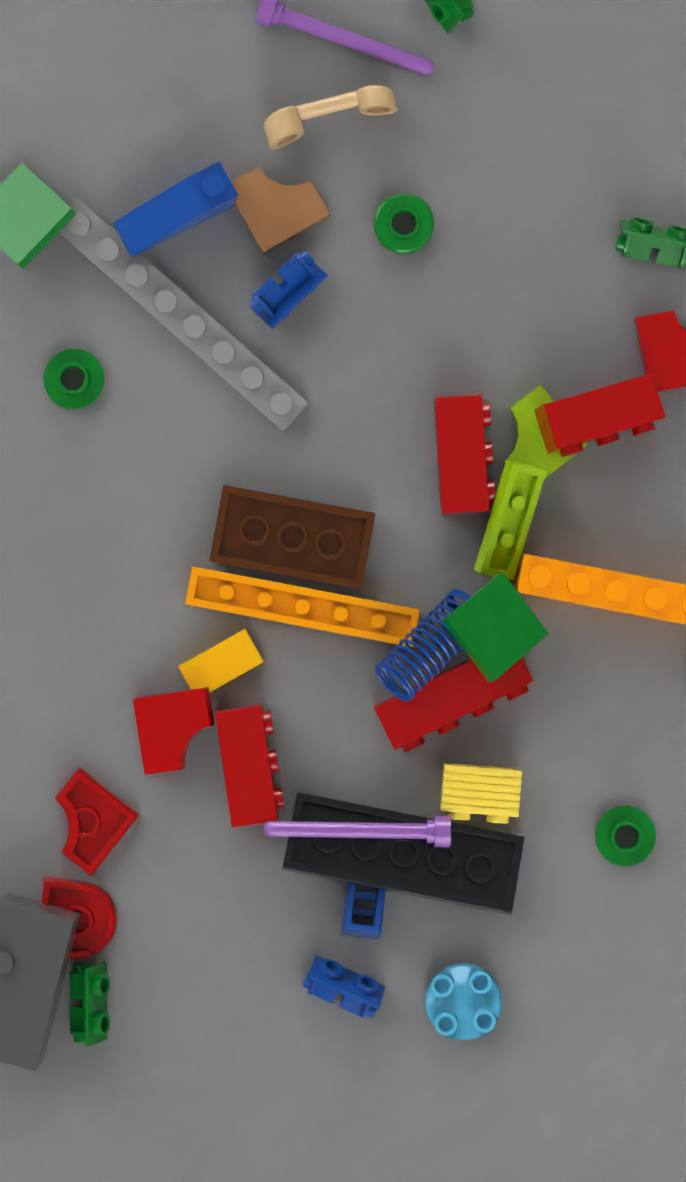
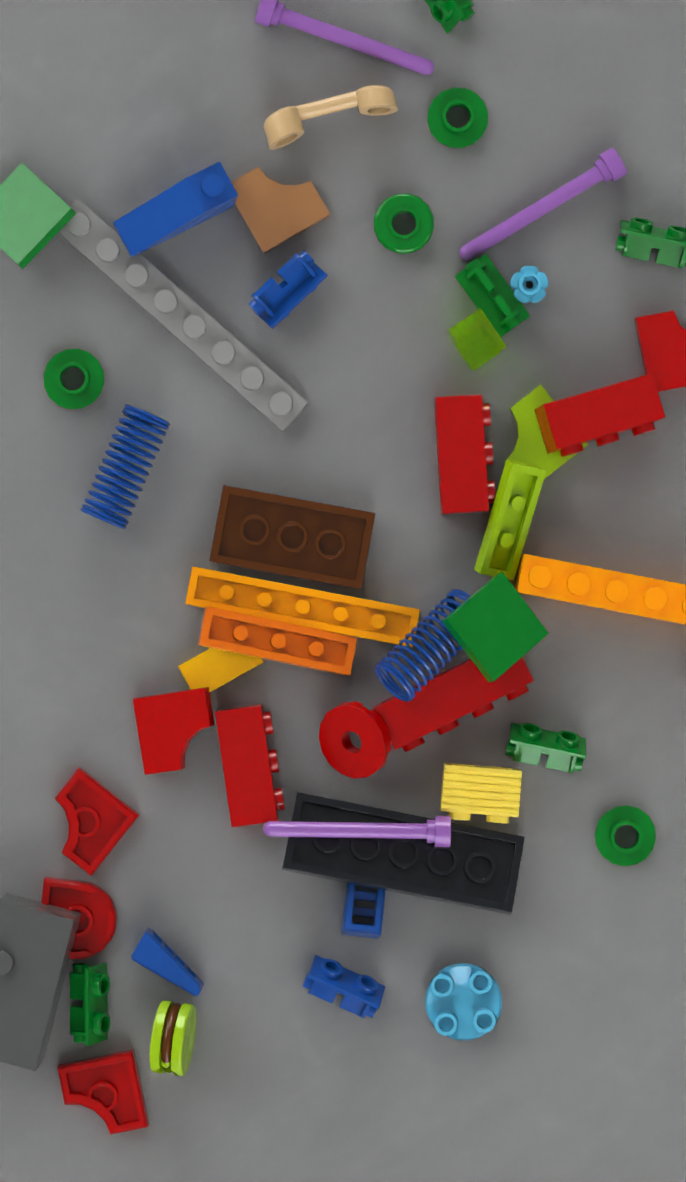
(107, 1086): none -> red tile
(132, 413): none -> blue piece
(163, 961): none -> blue slope
(173, 1038): none -> lime head
(277, 641): none -> orange plate
(338, 747): none -> red tile
(452, 136): none -> green piece
(476, 339): none -> clear neon green panel
(492, 294): none -> green hinge
(525, 294): none -> medium azure plate
(563, 748): none -> green hinge
(606, 168): none -> medium lavender piece

